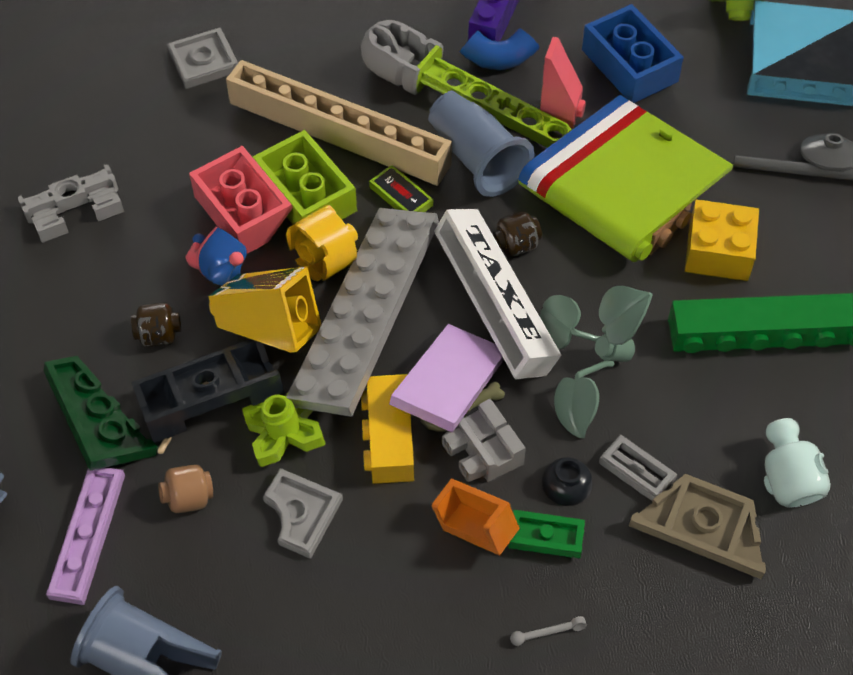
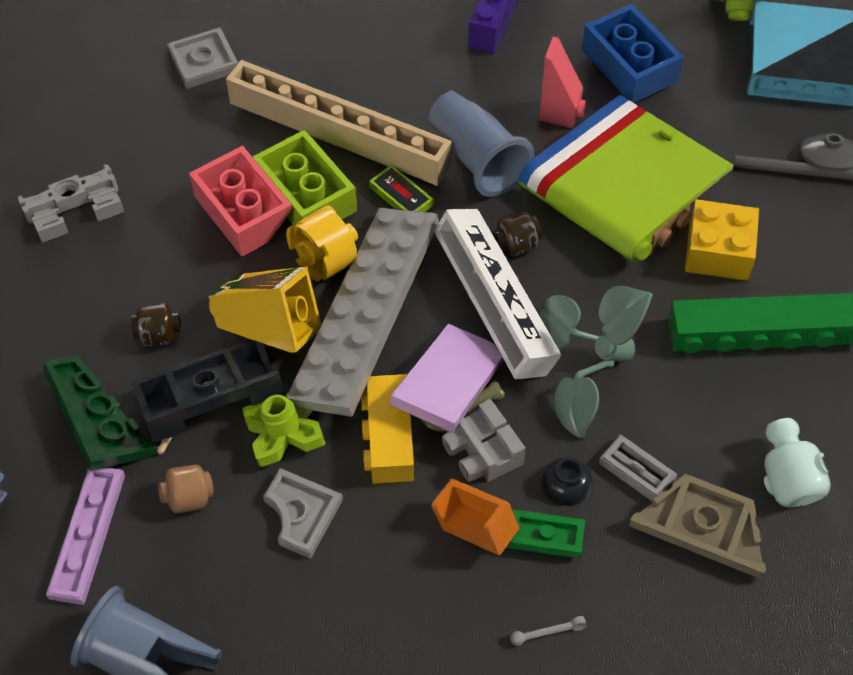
(216, 256): blue piece -> none
(393, 45): piece -> none
(500, 54): blue cylinder -> none

